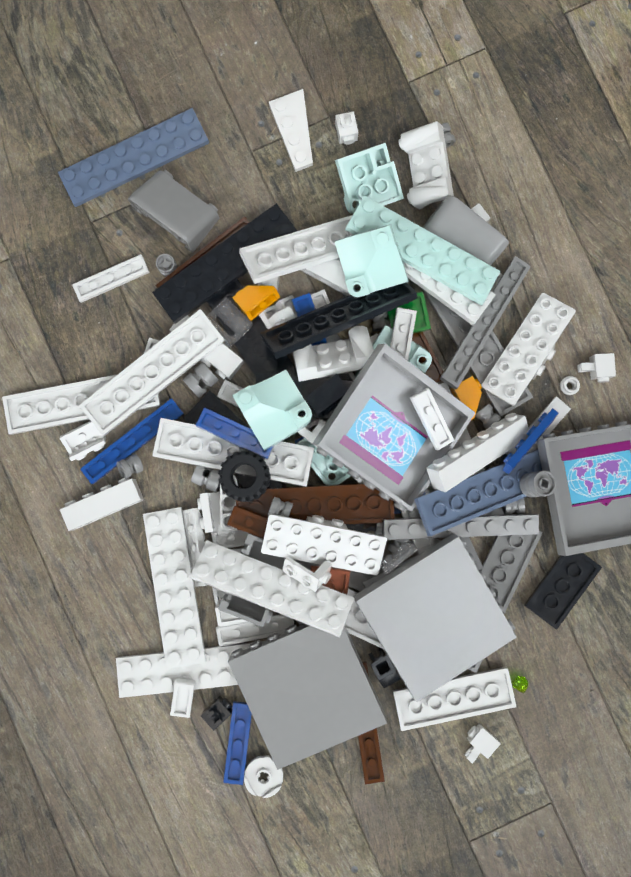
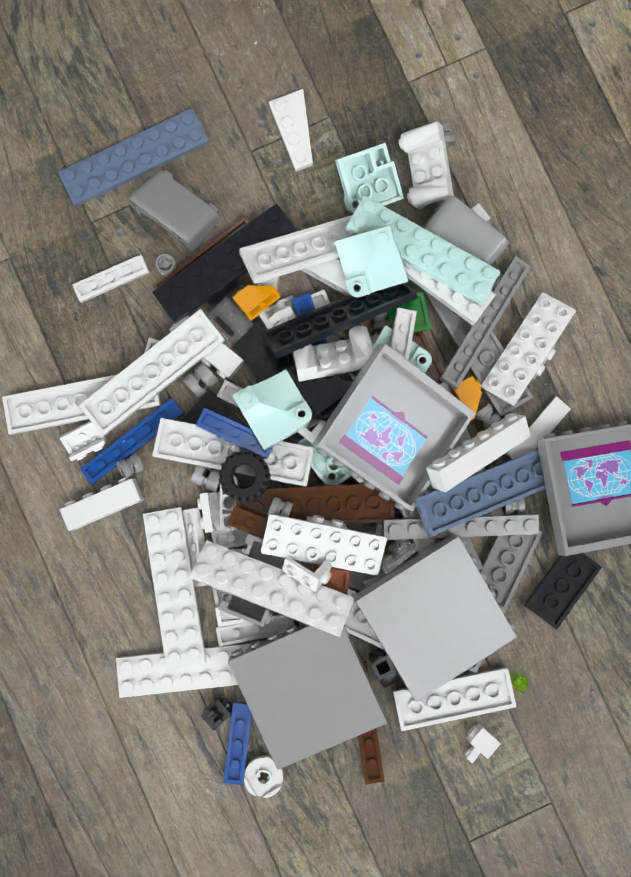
(182, 697): white tile -> none
(346, 128): white brick -> none
(431, 418): white tile -> none
(525, 445): blue plate -> none
(538, 484): light grey wheel -> none
(575, 385): white plate -> none
(600, 367): white brick -> none

